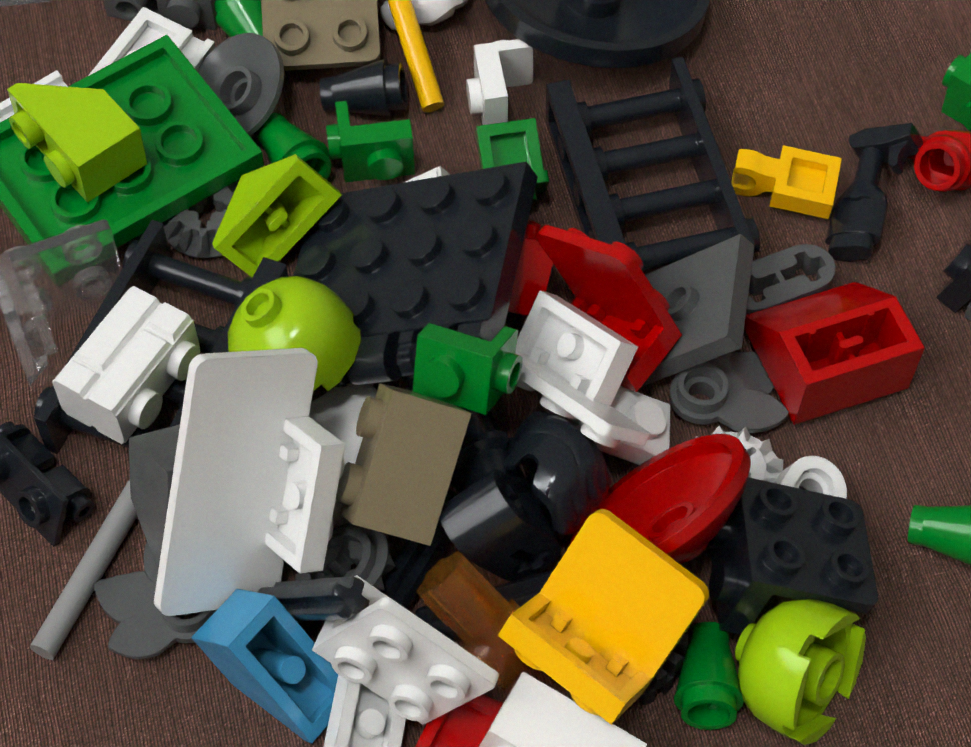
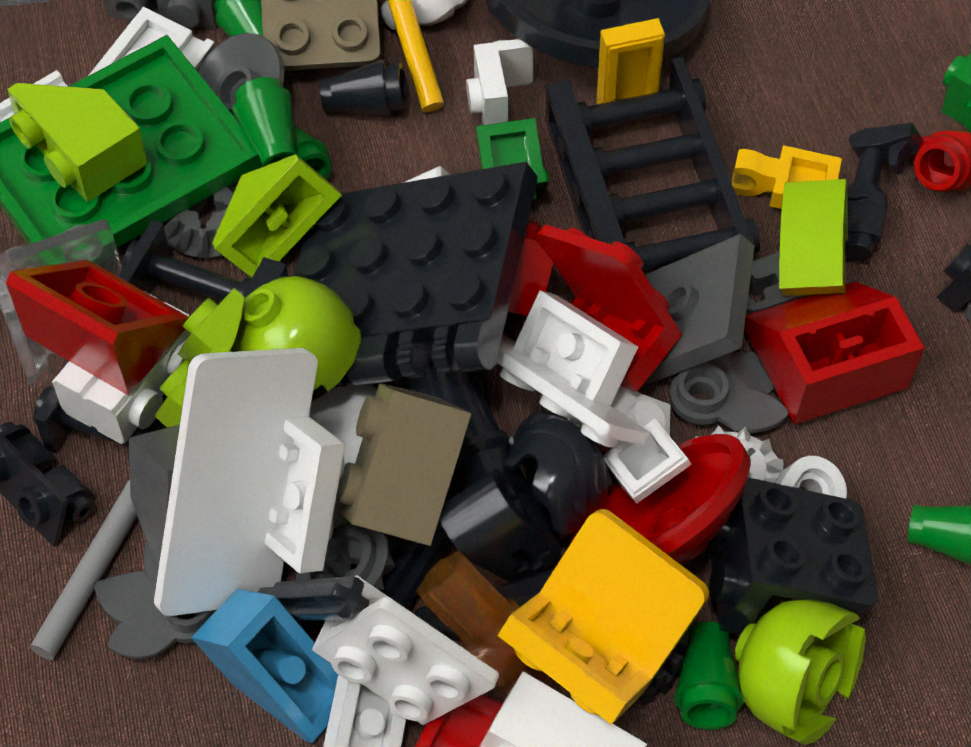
(95, 320): none -> red slope
(211, 331): none -> lime slope
(266, 118): none -> green cone
(372, 149): green bracket -> none
(466, 368): green bracket -> none
(630, 60): none -> yellow tile
(646, 467): none -> white slope
(813, 237): none -> lime slope

